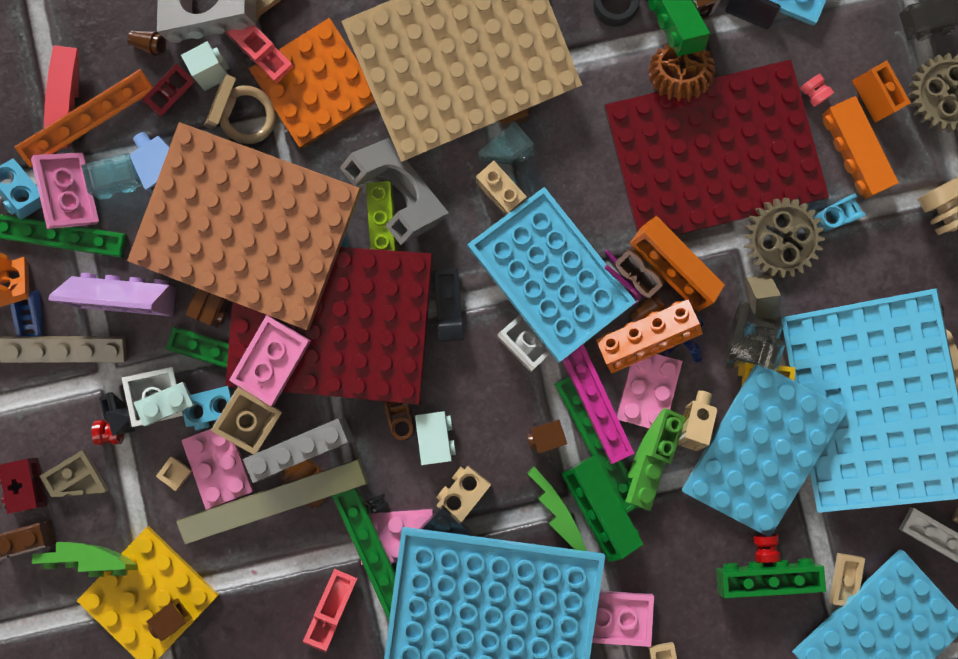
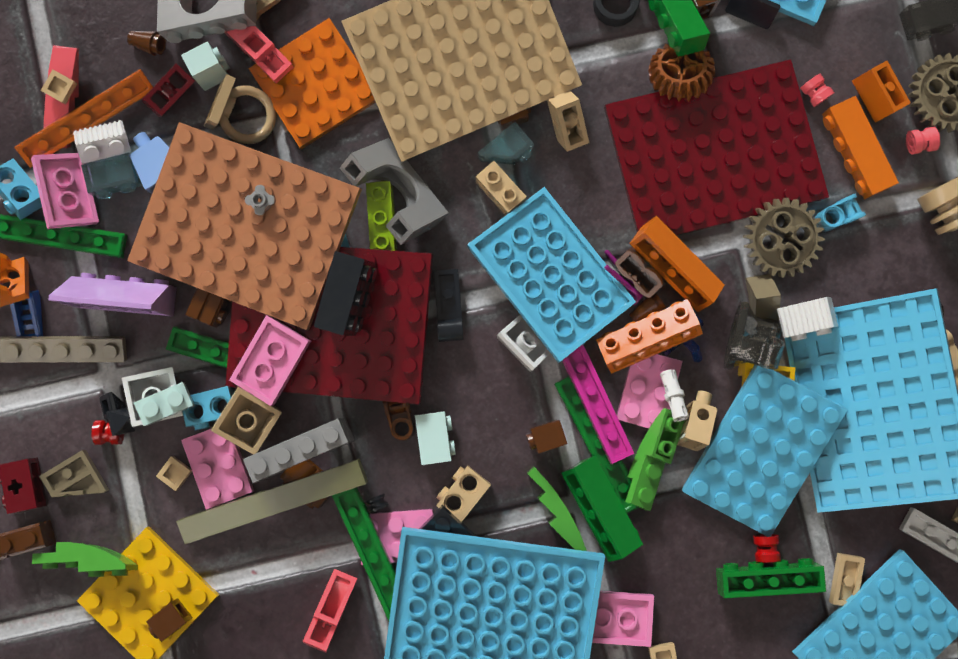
(59, 86): none -> tan plate
(101, 142): none -> white brick
(266, 203): none -> light grey plate
(345, 294): none -> black brick
(568, 120): none -> tan brick
(674, 395): none -> white pin
(808, 317): none -> white brick
(922, 140): none -> coral wheel

